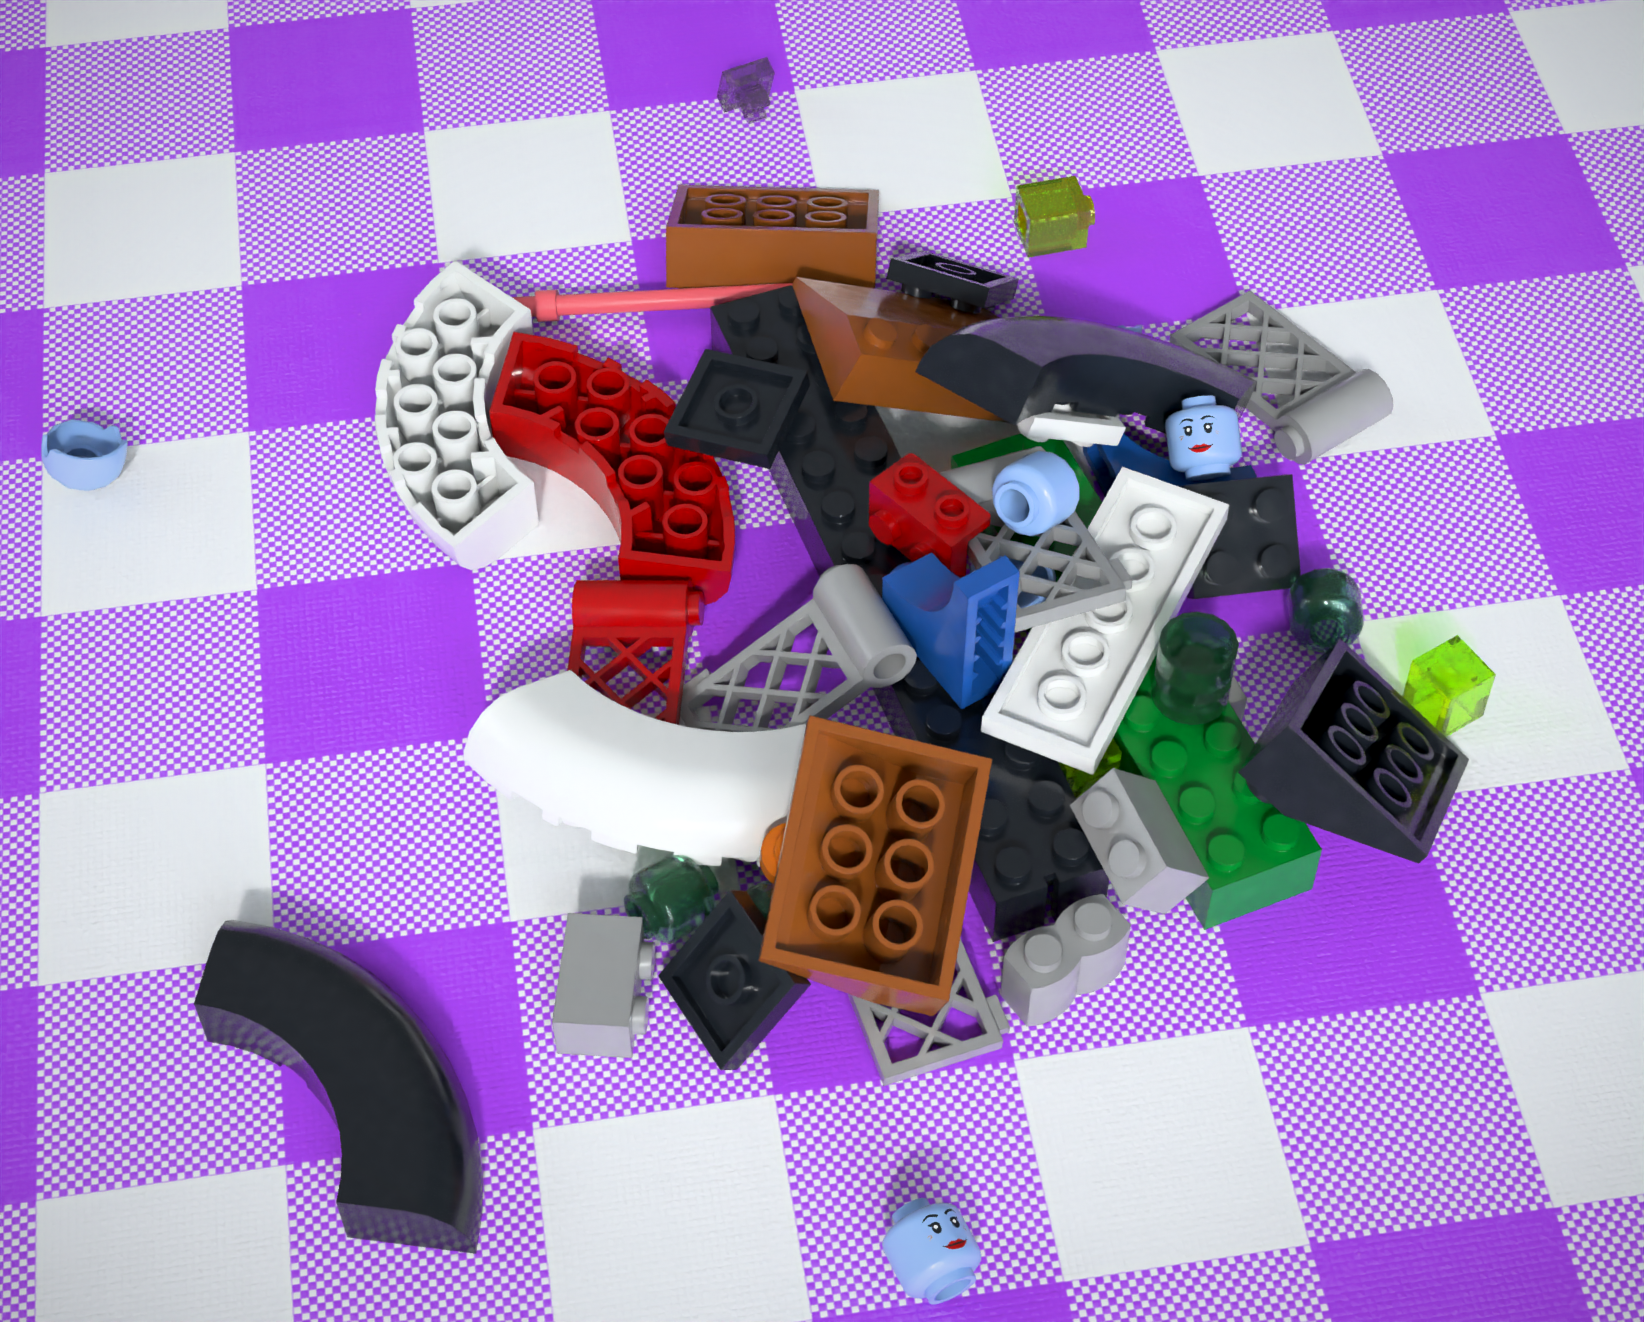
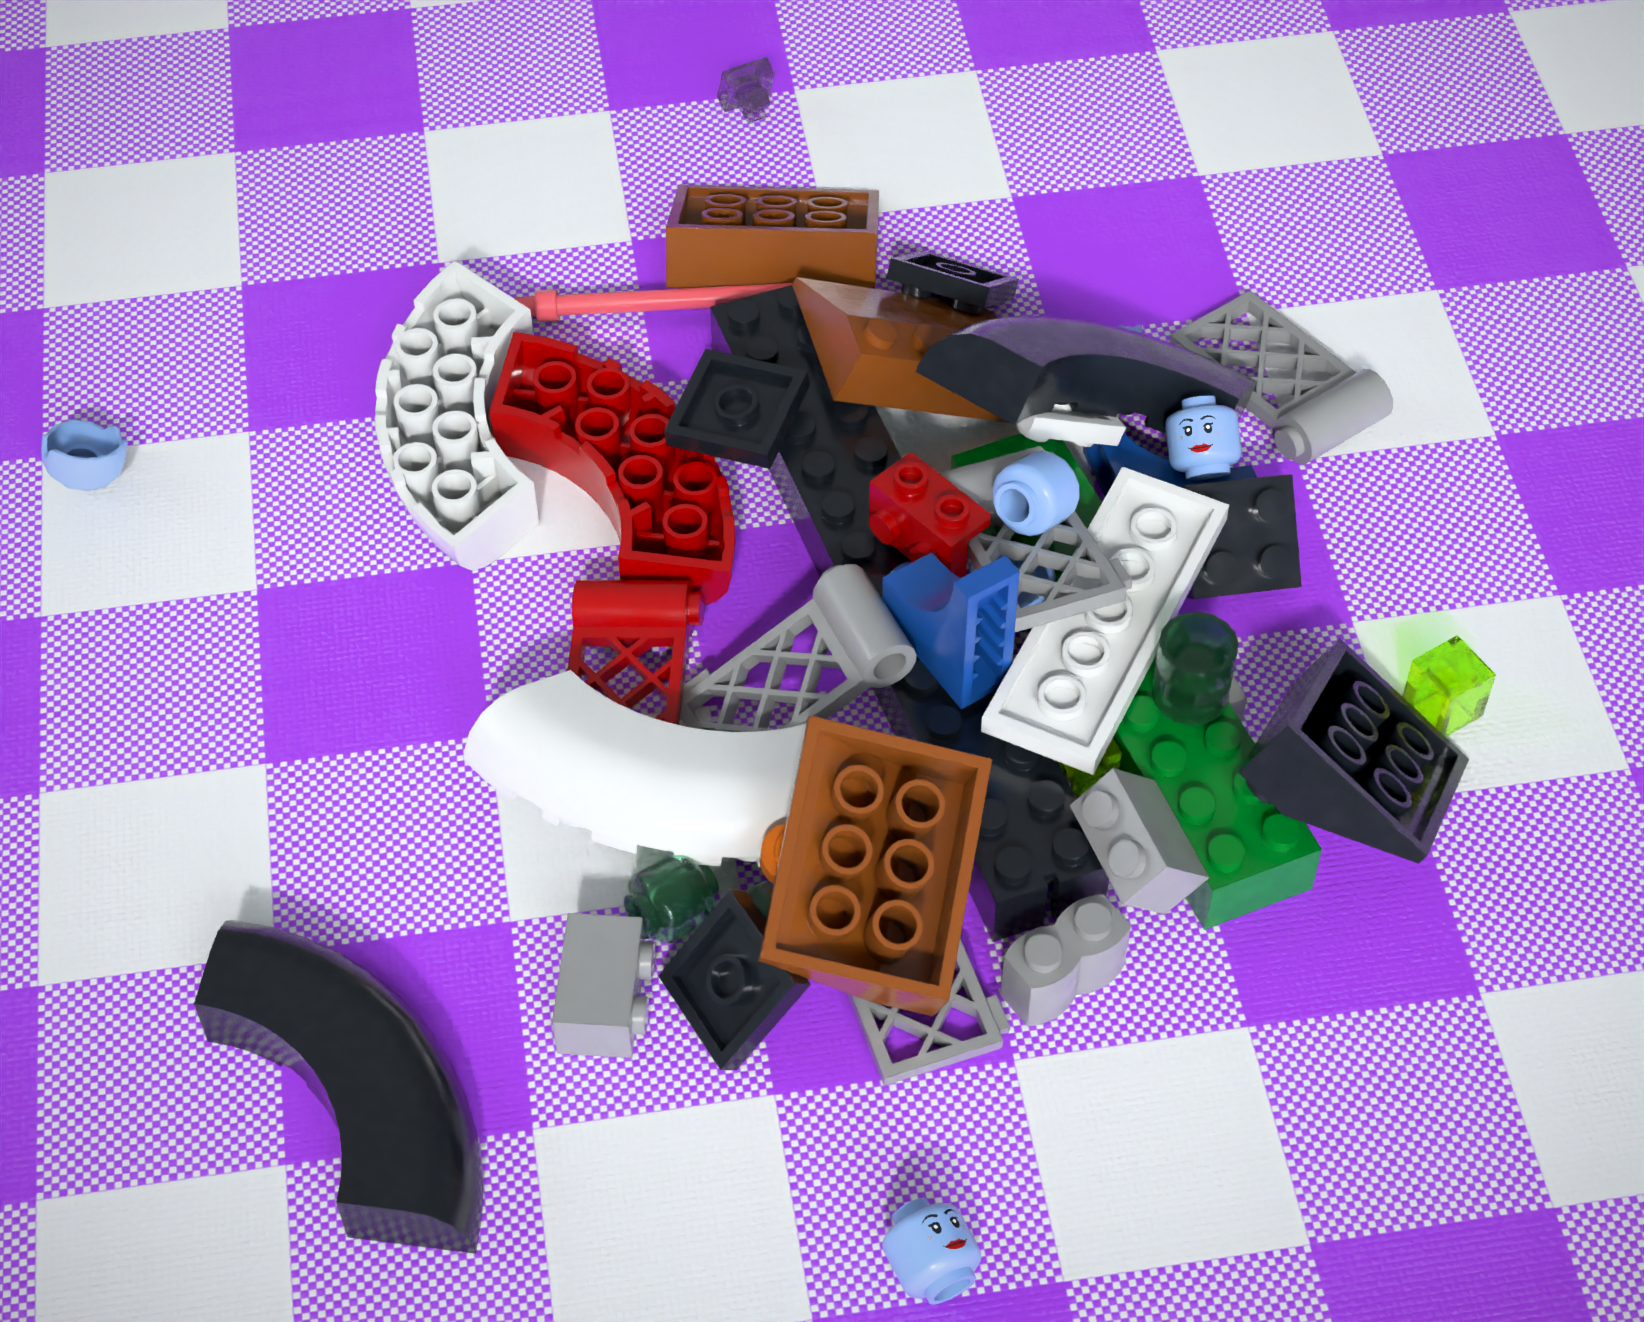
(1053, 216): clear neon green brick -> none
(1324, 608): head -> none

